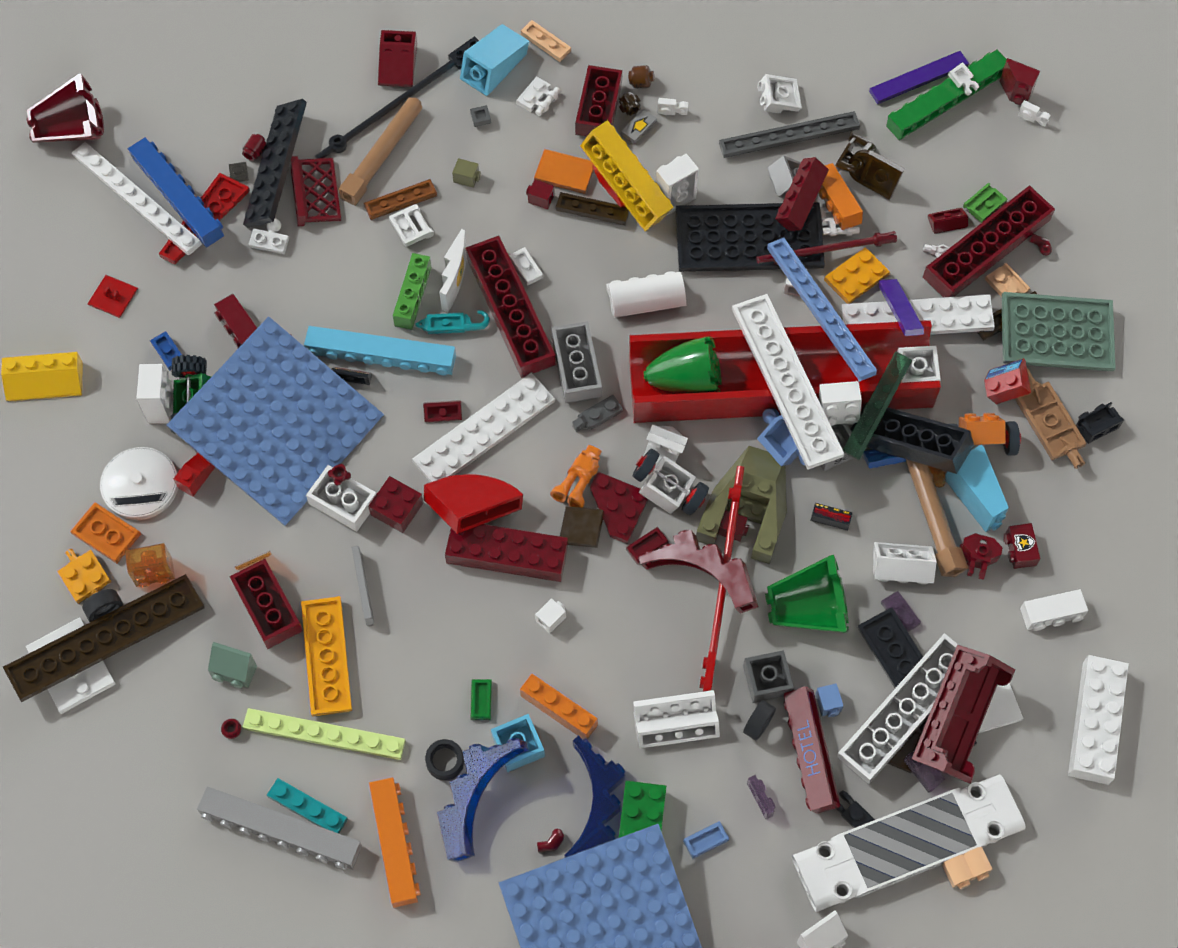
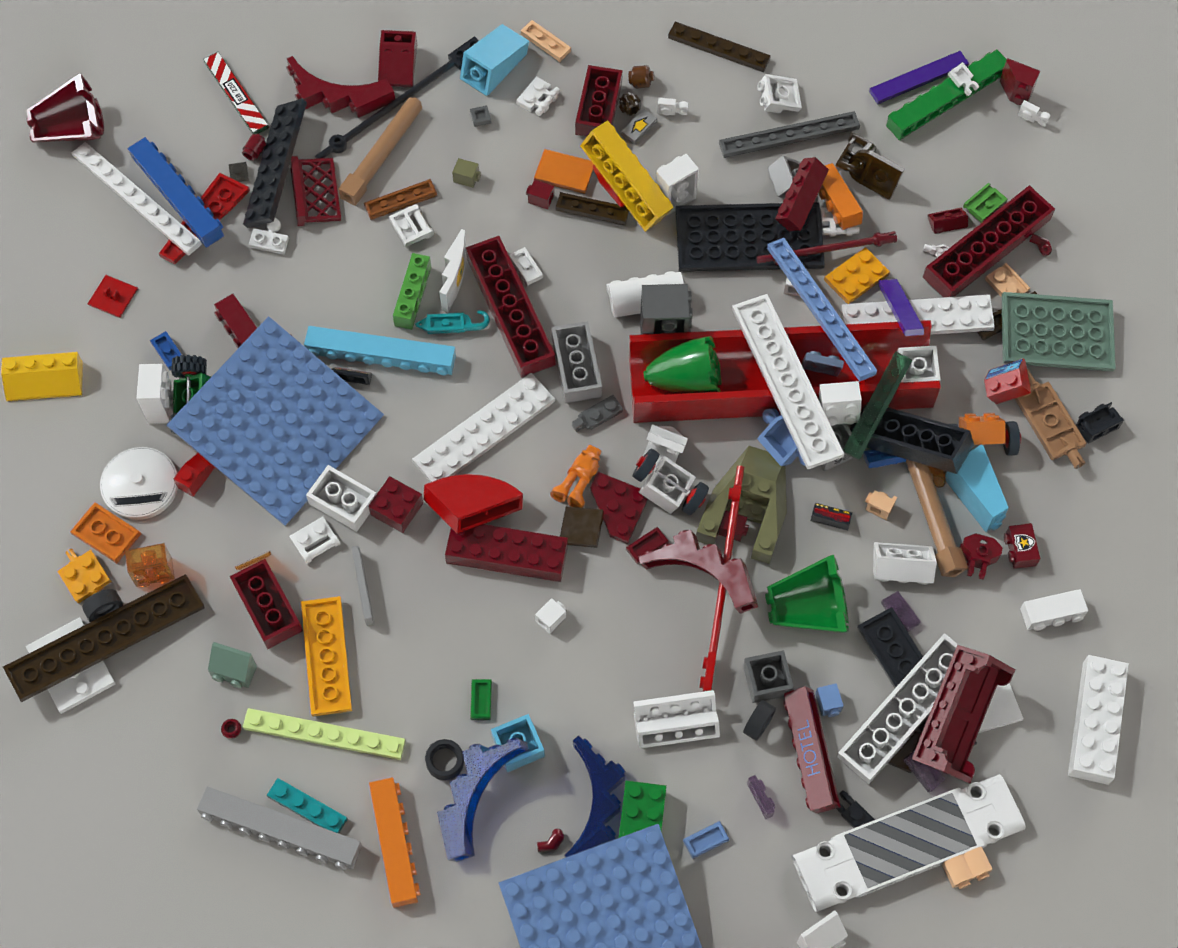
(236, 93): none -> tile
(312, 535): none -> white plate
(340, 468): dark red plate -> none
(359, 98): none -> dark red arch
(442, 411): dark red slope -> none
(558, 707): orange brick -> none
(665, 309): none -> dark grey brick
(719, 46): none -> dark brown plate
(827, 365): none -> sand blue plate
(880, 504): none -> light nougat brick

